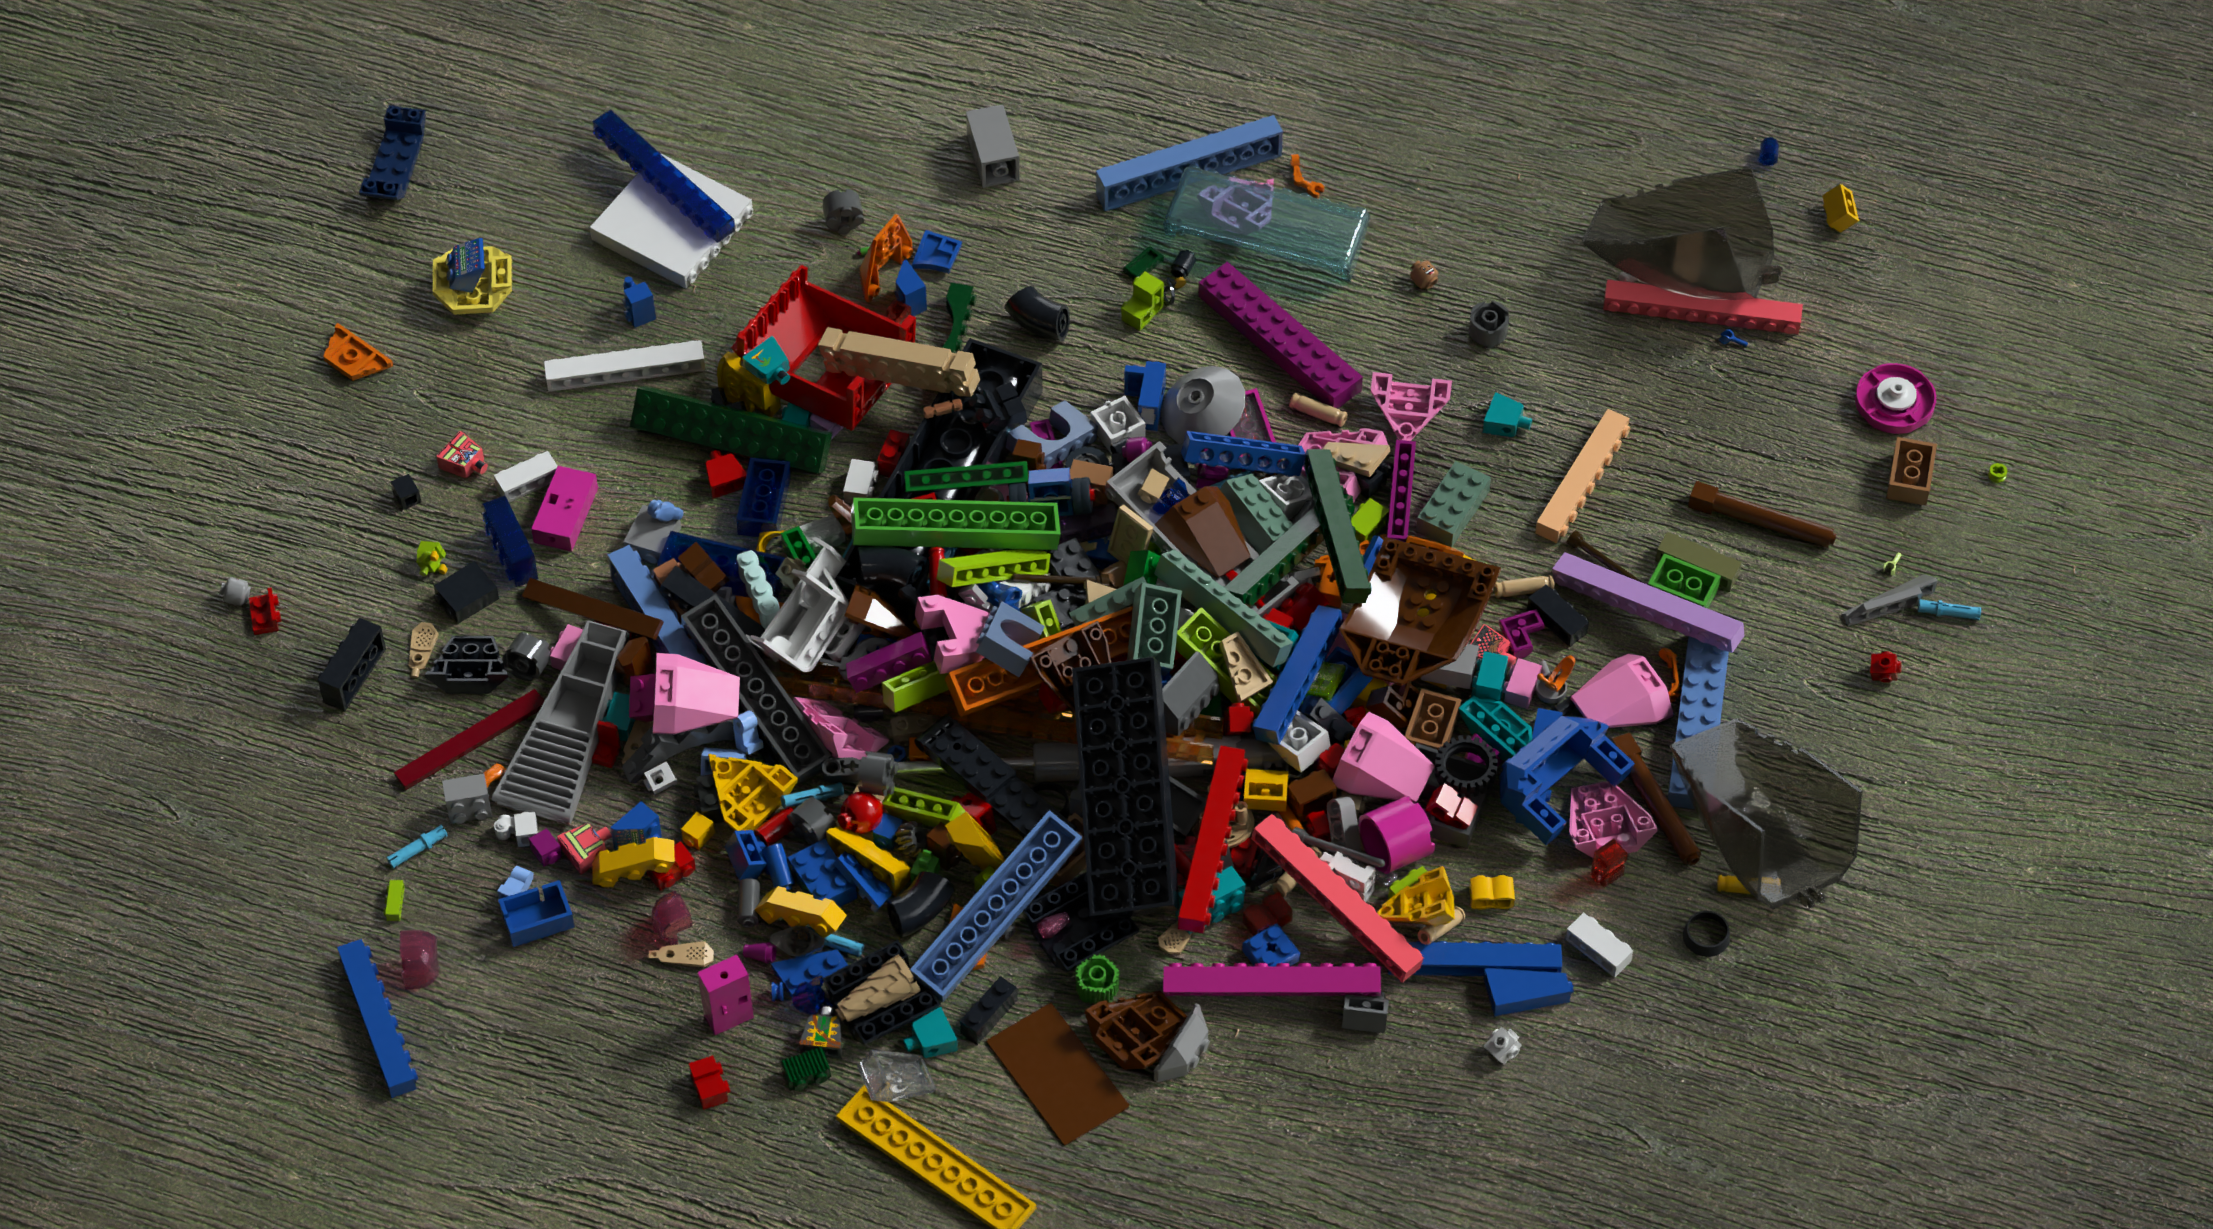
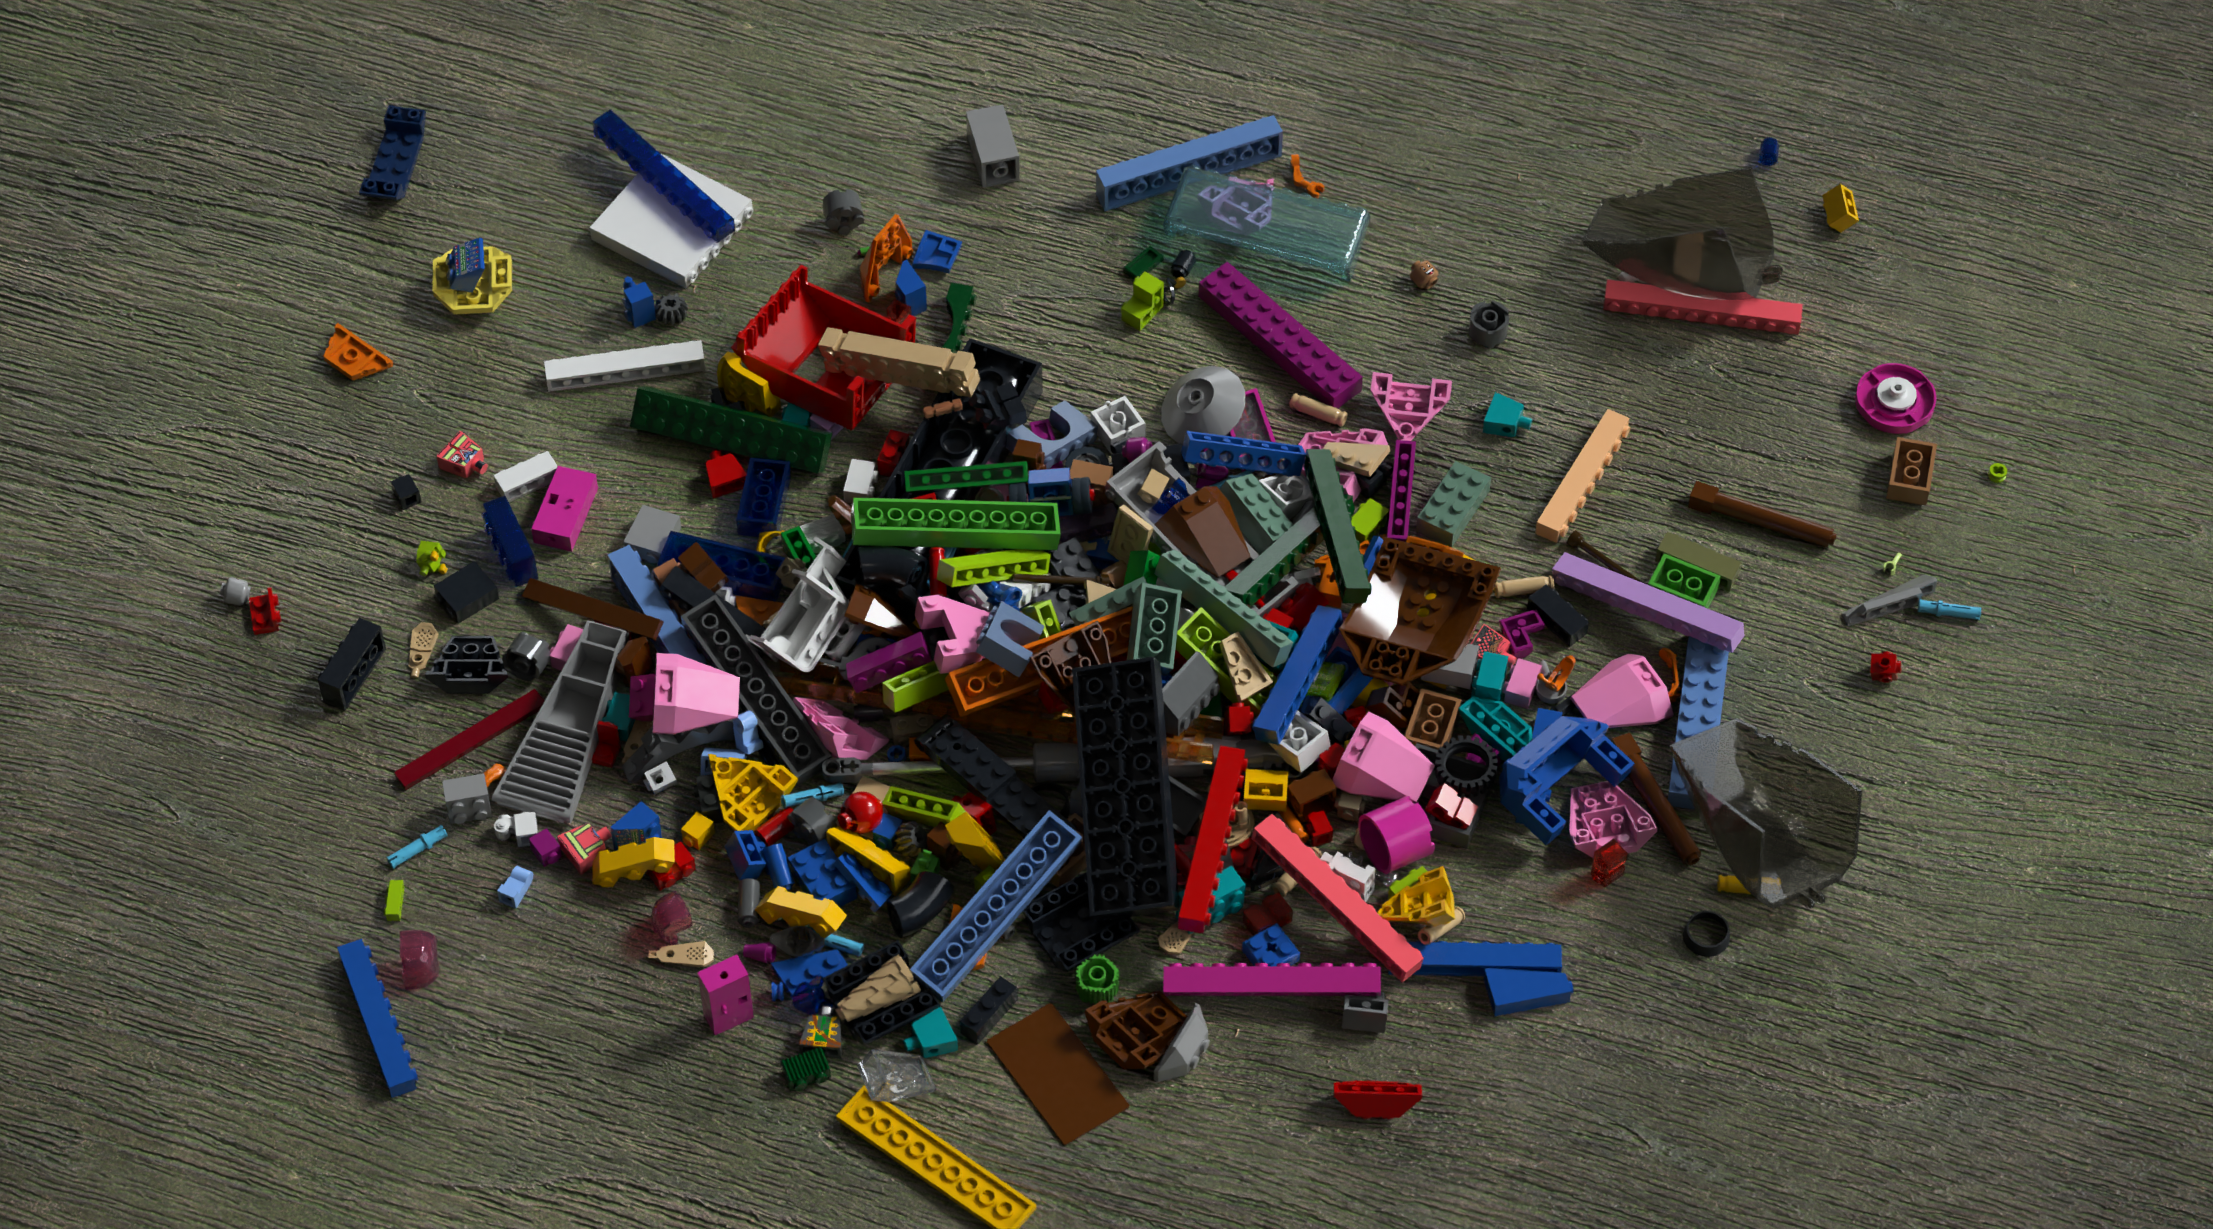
(533, 919): blue piece -> none
(664, 511): medium blue animal -> none
(671, 309): none -> dark grey gear
(708, 1082): red brick -> none
(757, 587): light aqua brick -> none
(768, 362): teal torso -> none
(877, 773): dark grey brick -> none
(1039, 314): black brick -> none
(1053, 924): clear pink cone -> none
(1150, 386): blue brick -> none
(1306, 839): dark grey piece -> none
(1343, 823): light grey beam -> none
(1377, 1098): none -> red wedge
(1491, 892): yellow brick -> none
(1503, 1044): white brick -> none
(1599, 944): white brick -> none
(1728, 335): blue hand -> none

